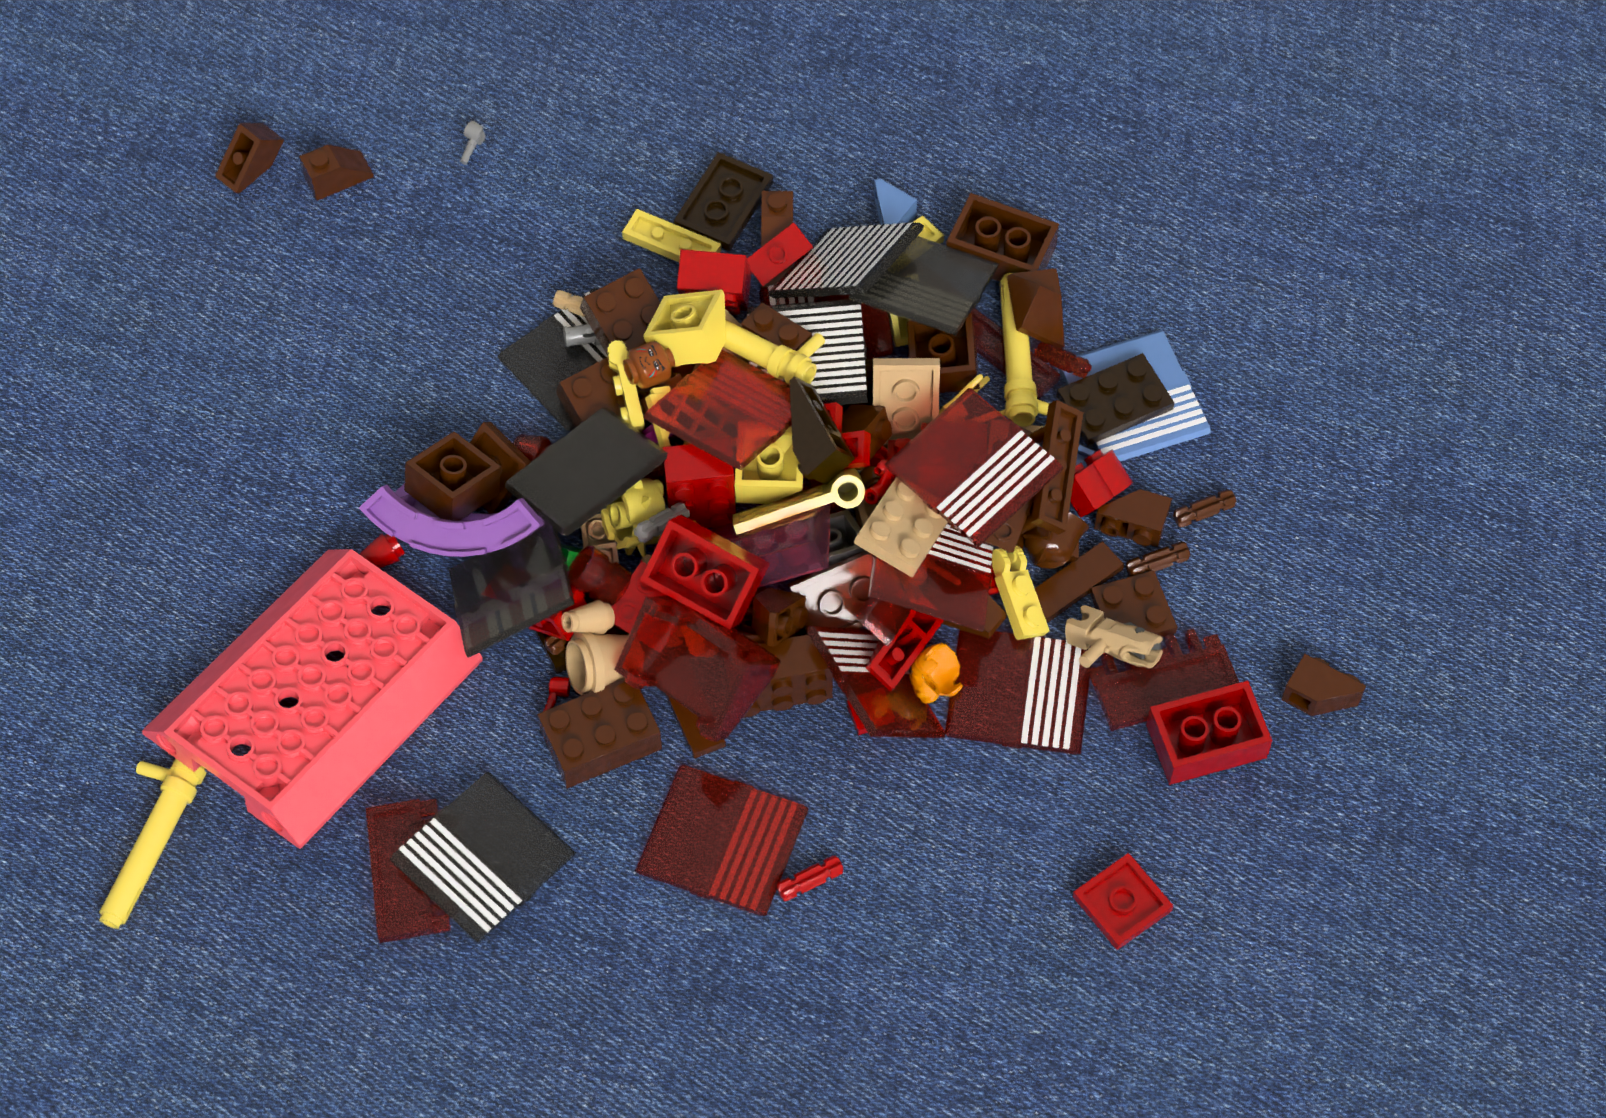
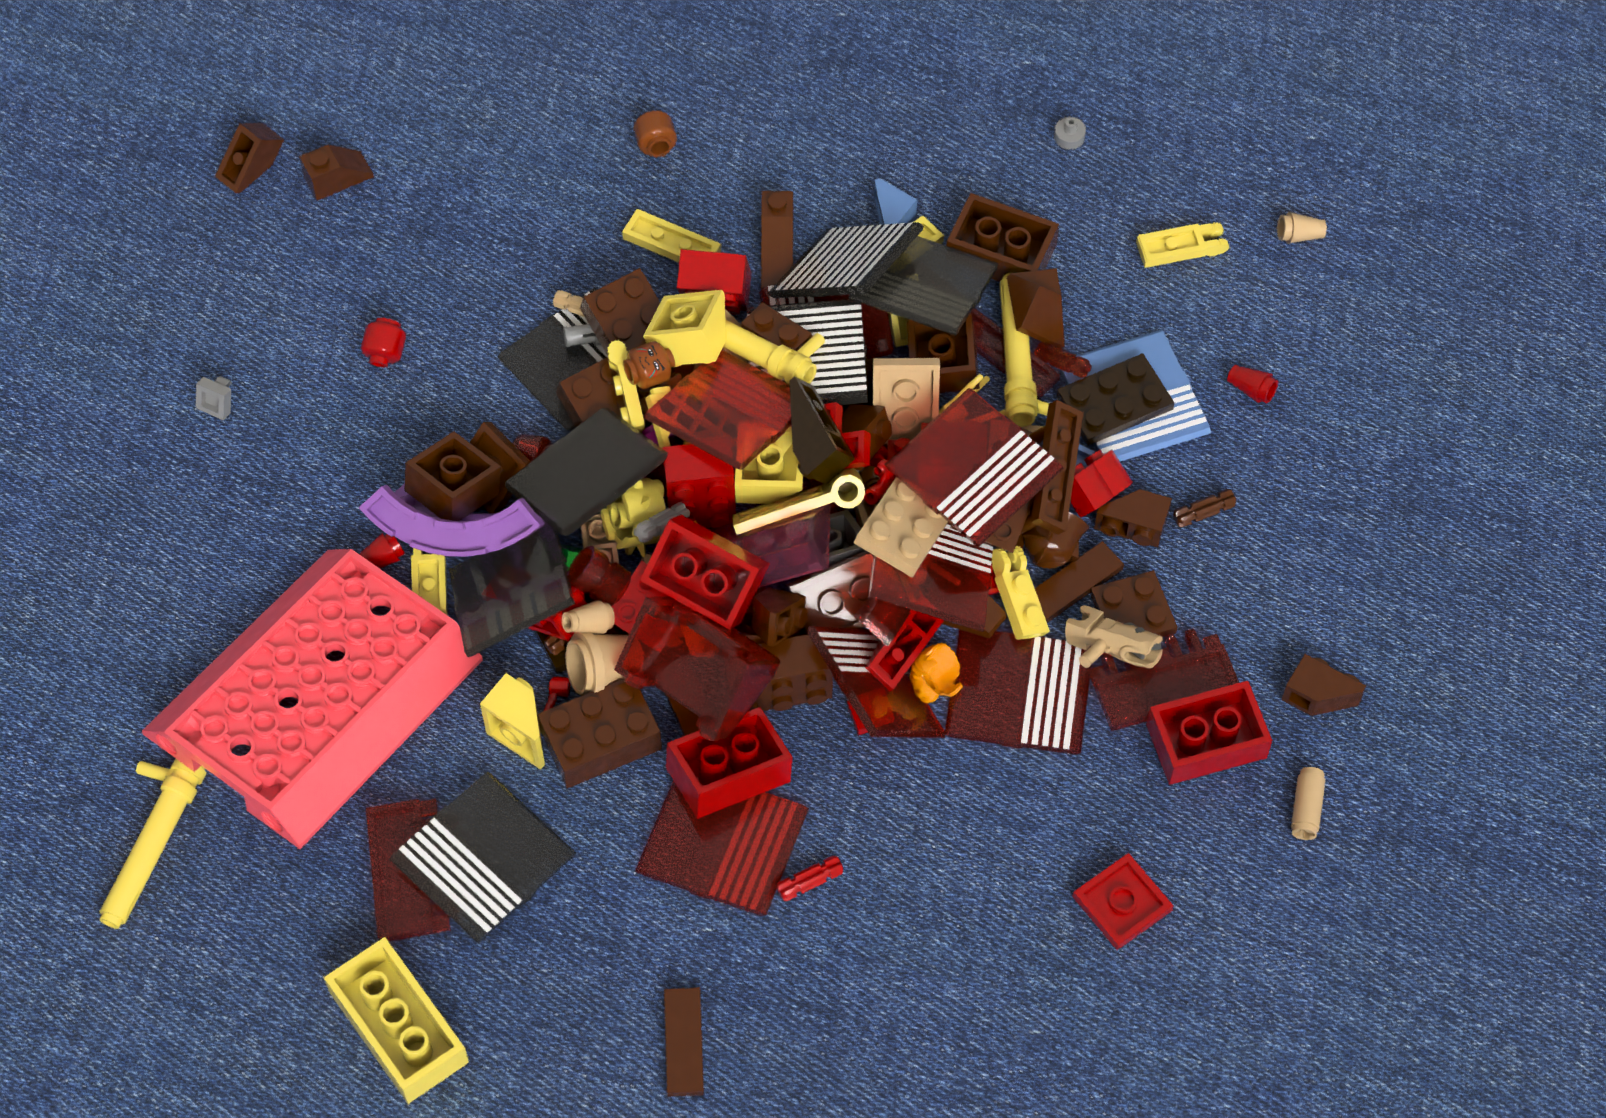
(214, 396): none -> light grey tile
(383, 342): none -> red head
(396, 1020): none -> light yellow brick
(429, 578): none -> light yellow hinge
(476, 135): light grey hand -> none
(513, 720): none -> light yellow slope
(655, 133): none -> dark orange head
(683, 1042): none -> reddish brown tile
(724, 200): dark brown plate -> none
(731, 769): none -> red brick
(779, 254): red plate -> none
(1069, 133): none -> light grey tile
(1158, 559): reddish brown axle -> none
(1181, 244): none -> light yellow hinge
(1254, 383): none -> red cone
(1300, 228): none -> tan cone
(1308, 803): none -> tan piece

